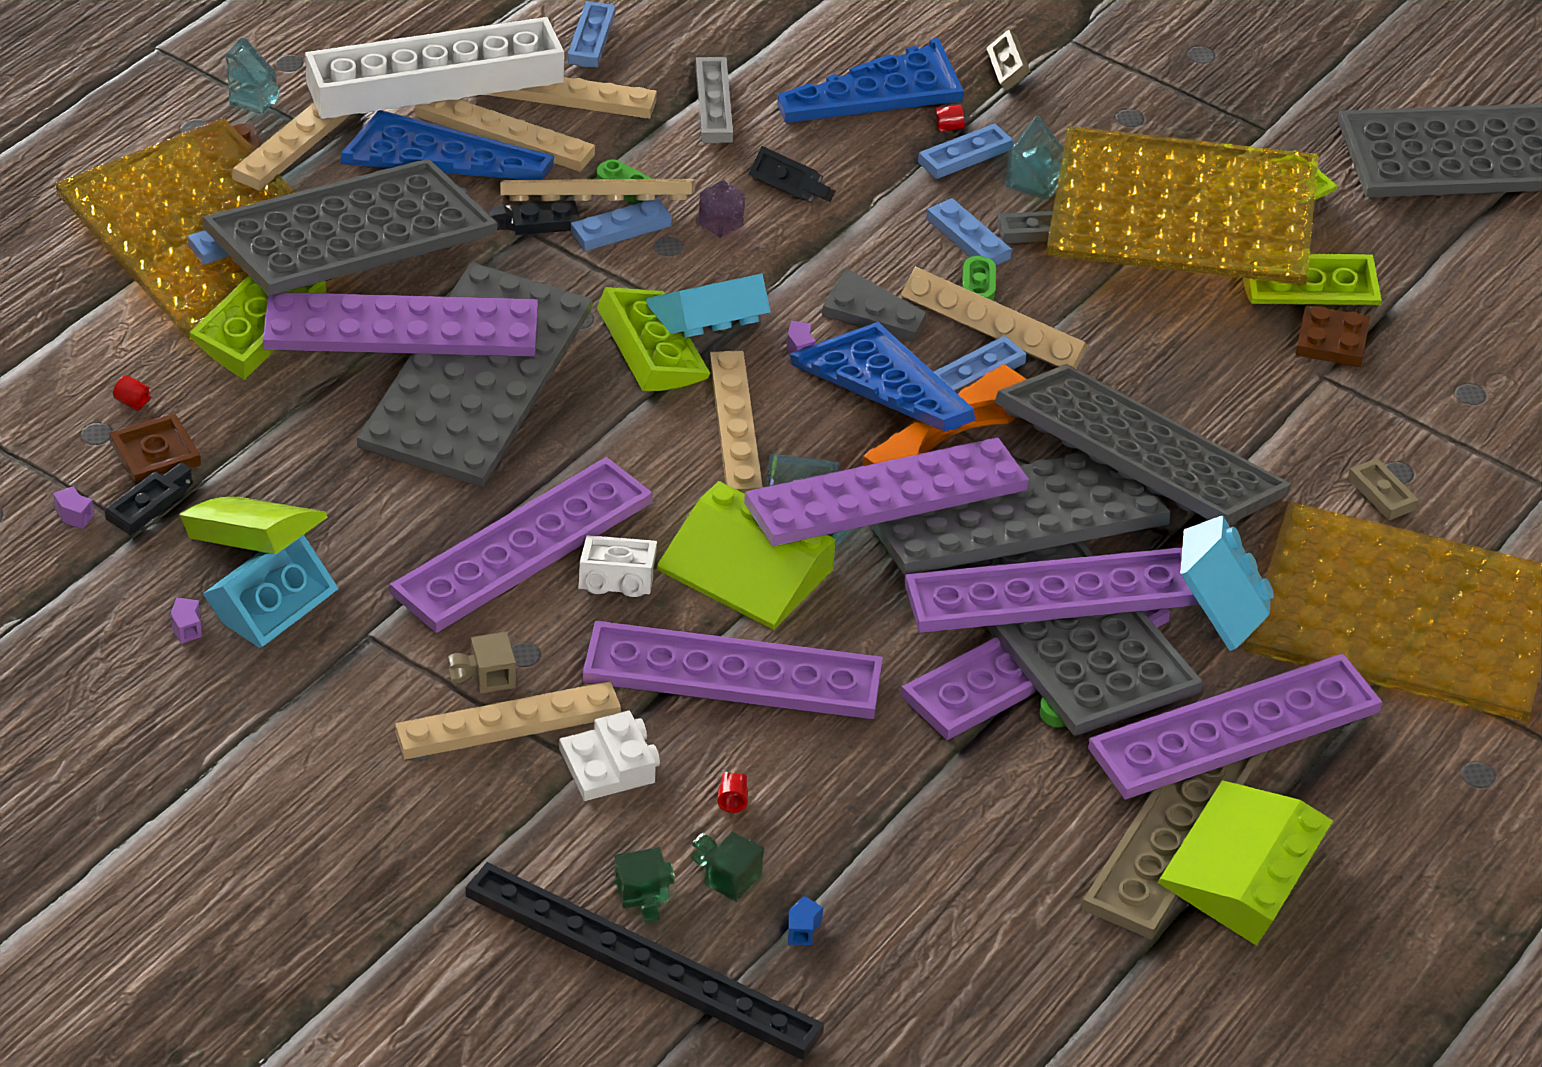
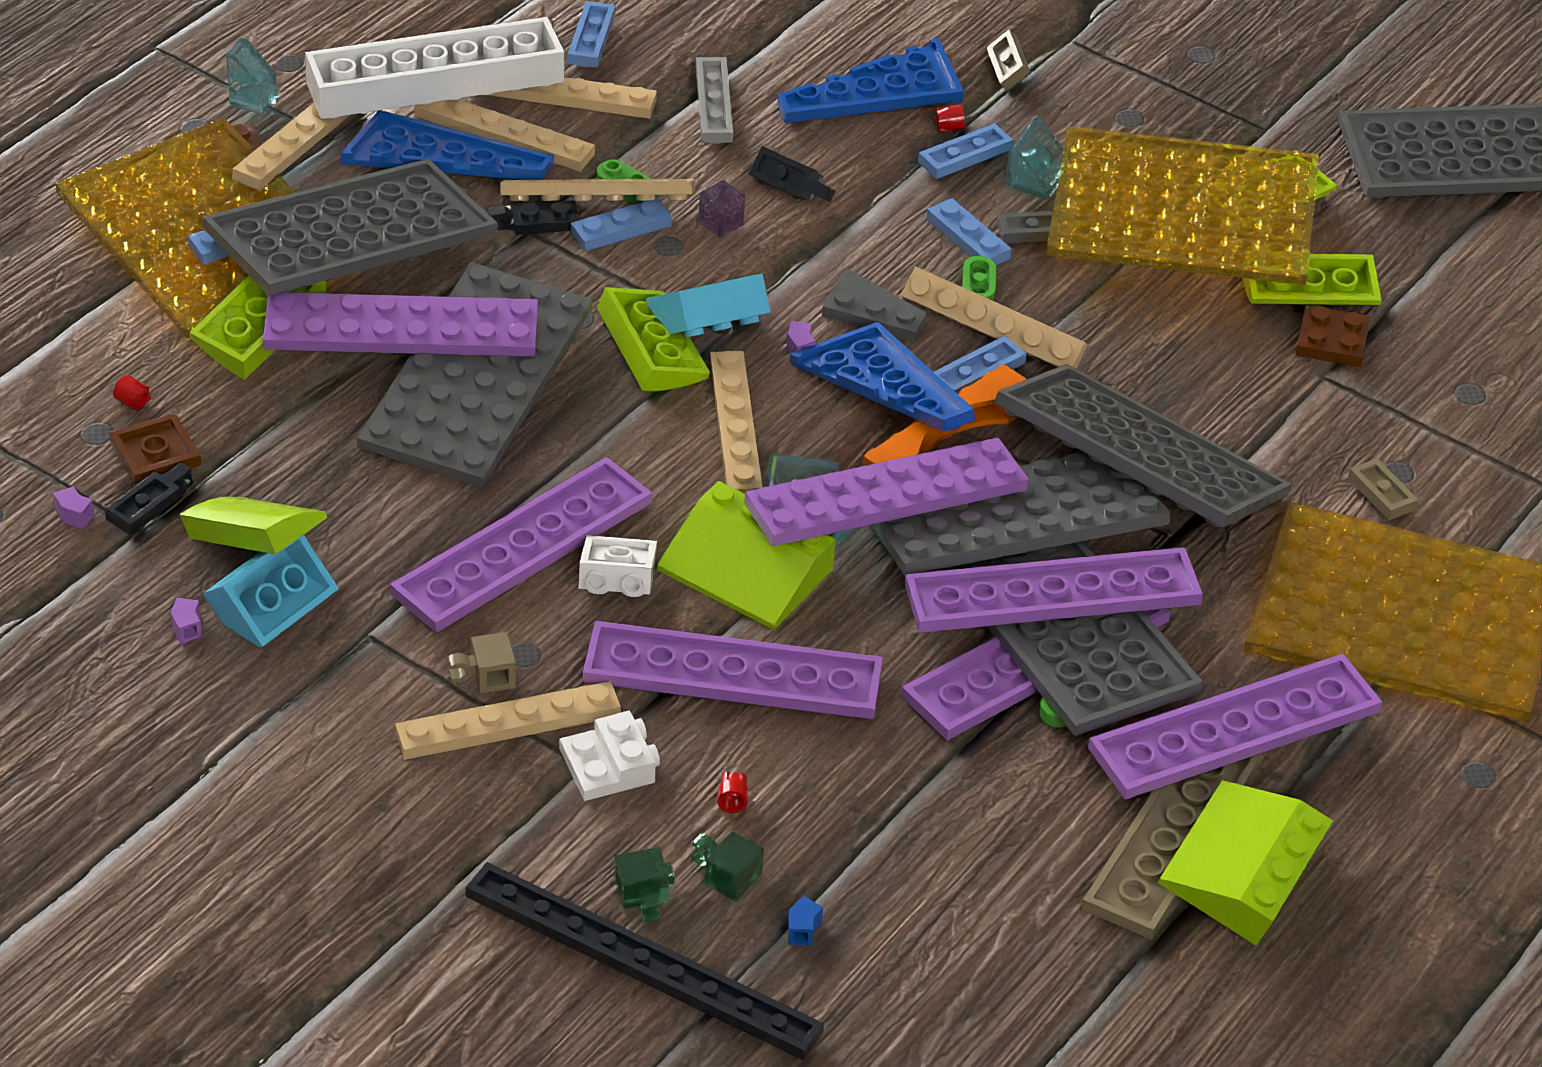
(1225, 580): medium azure slope -> none

